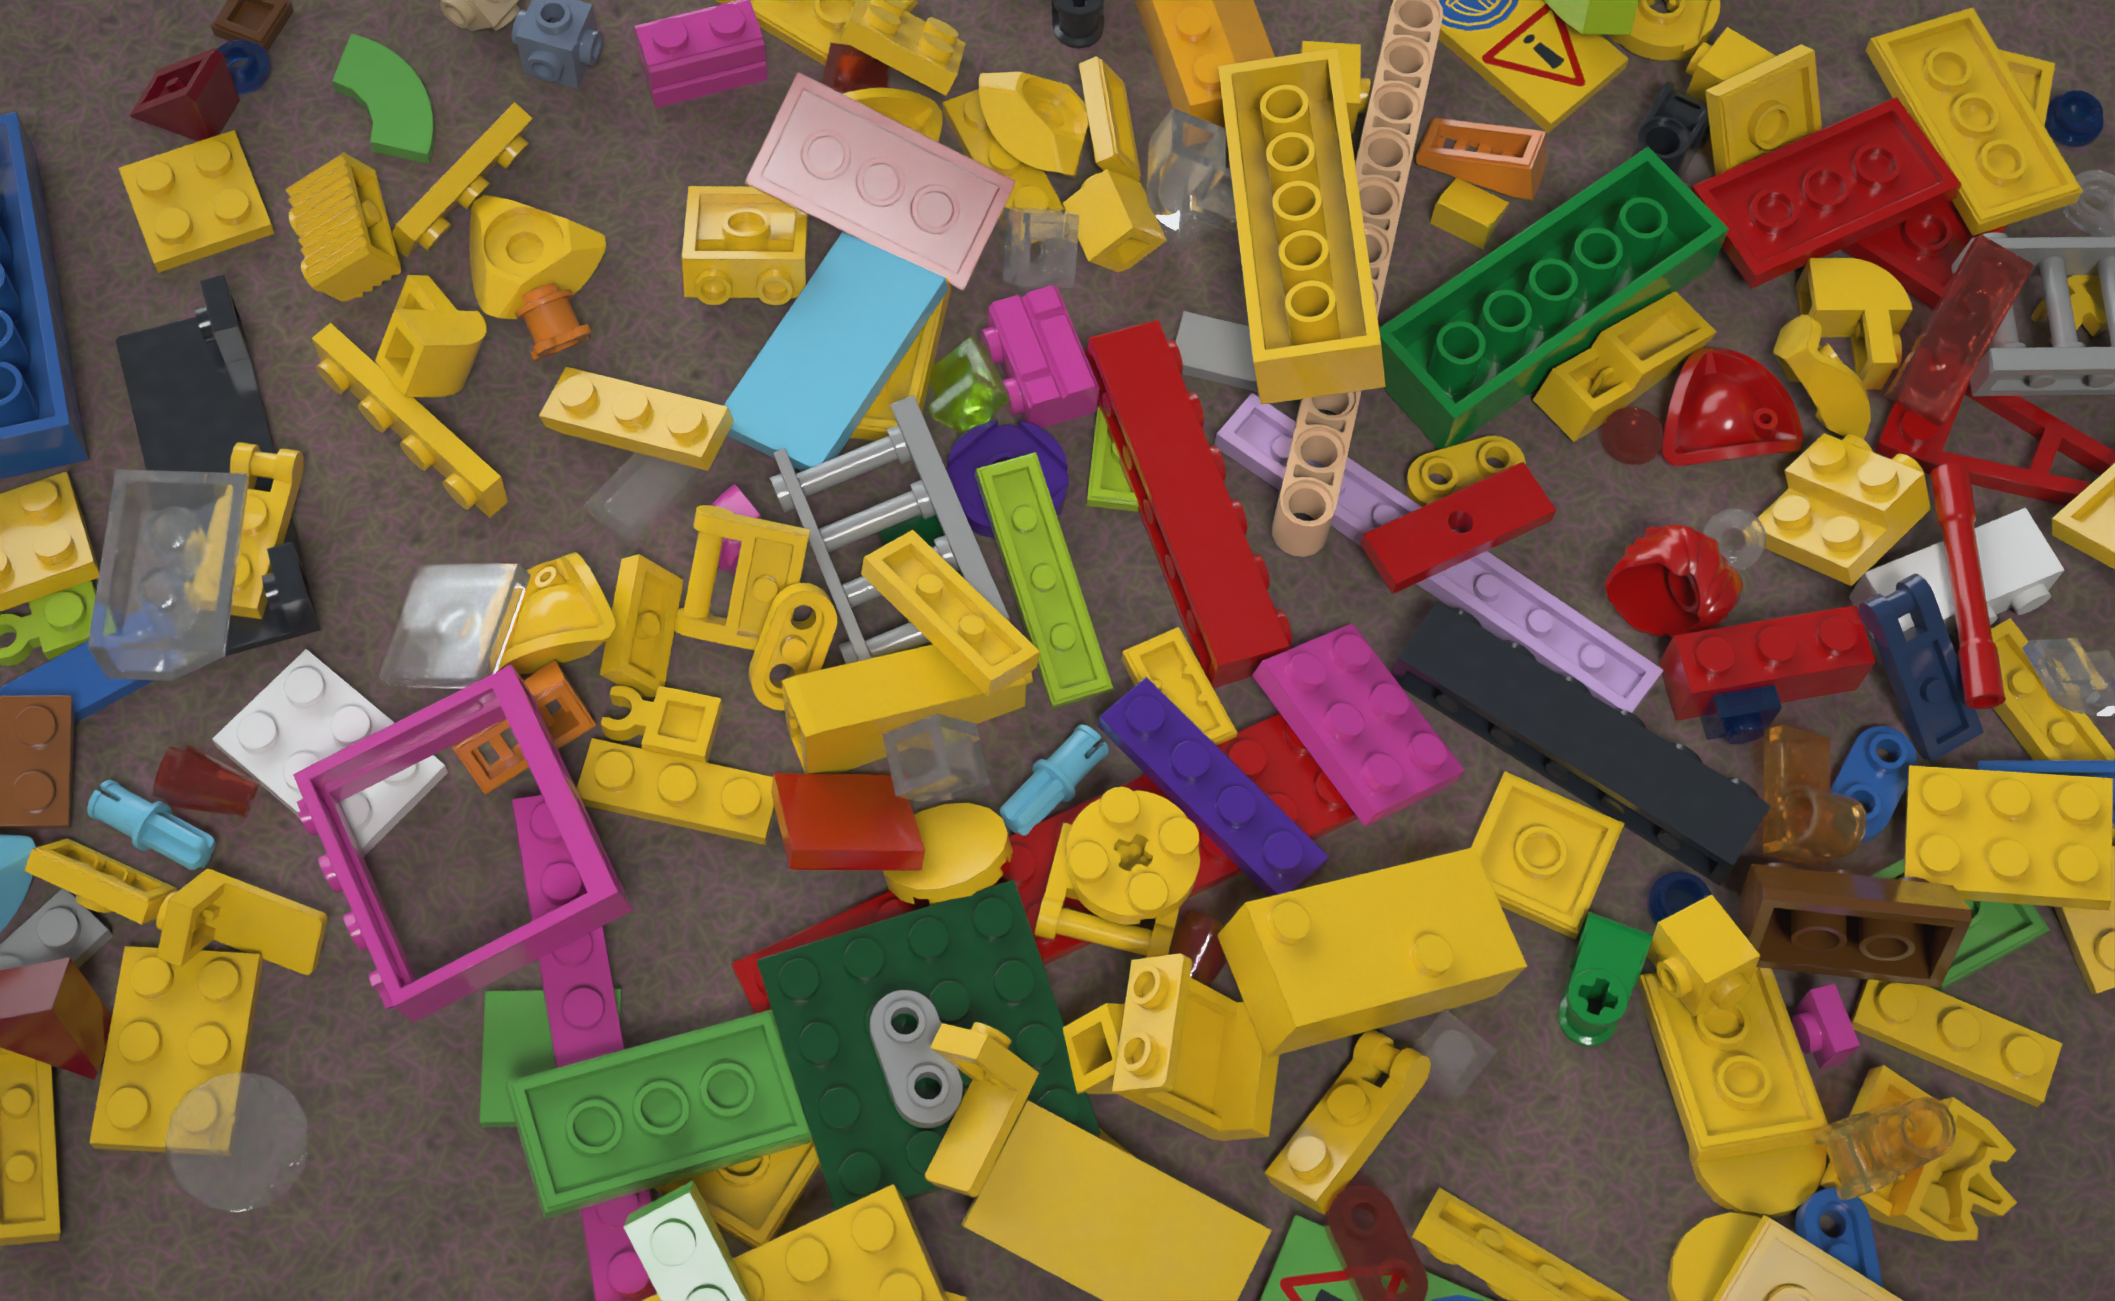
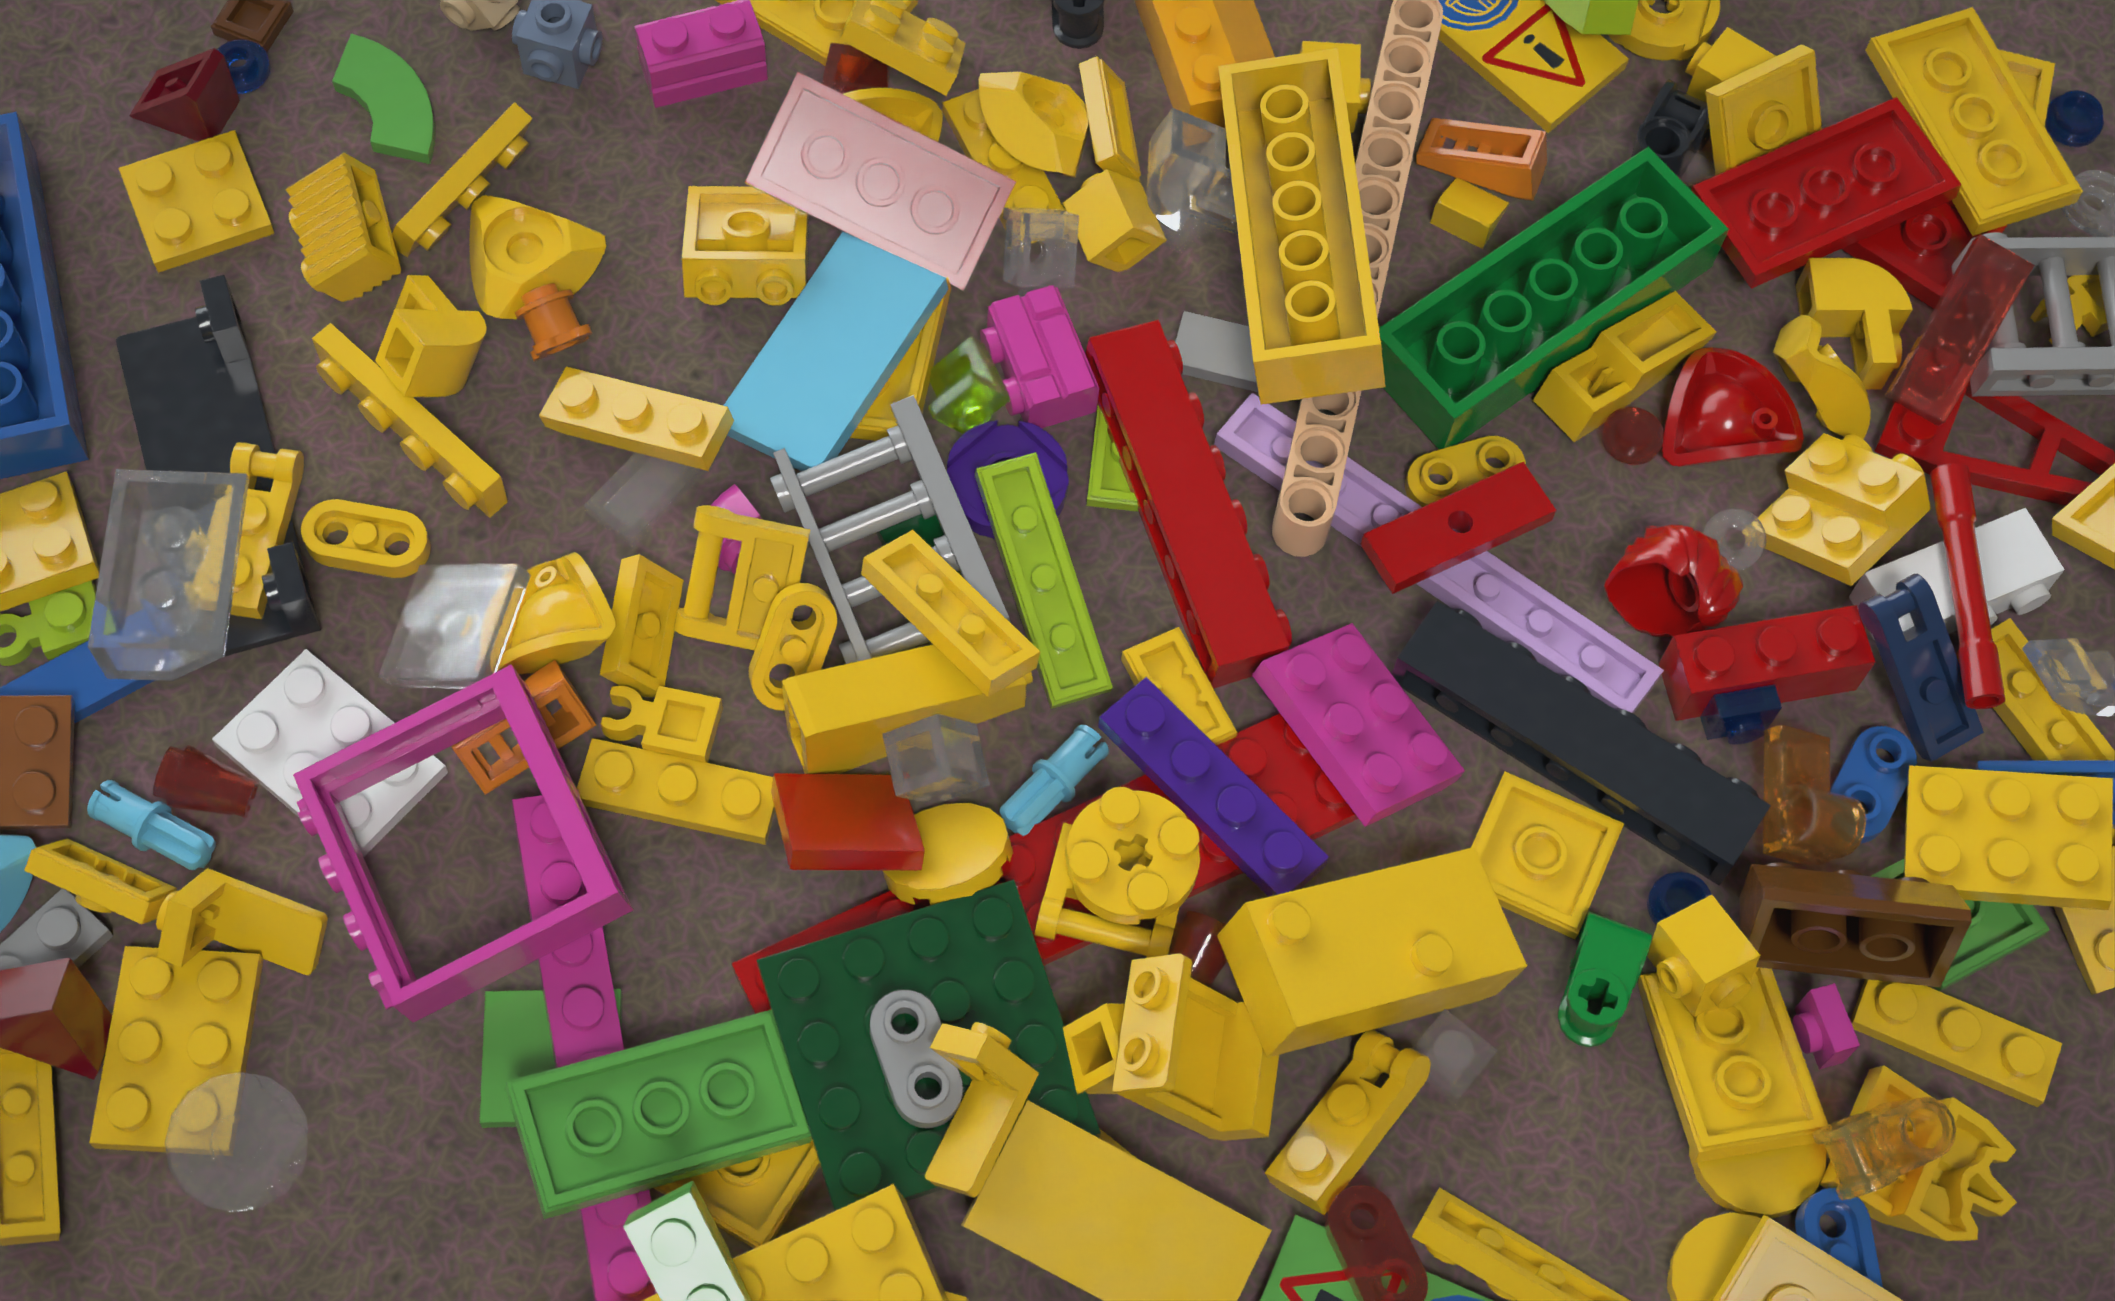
(369, 536): none -> yellow plate

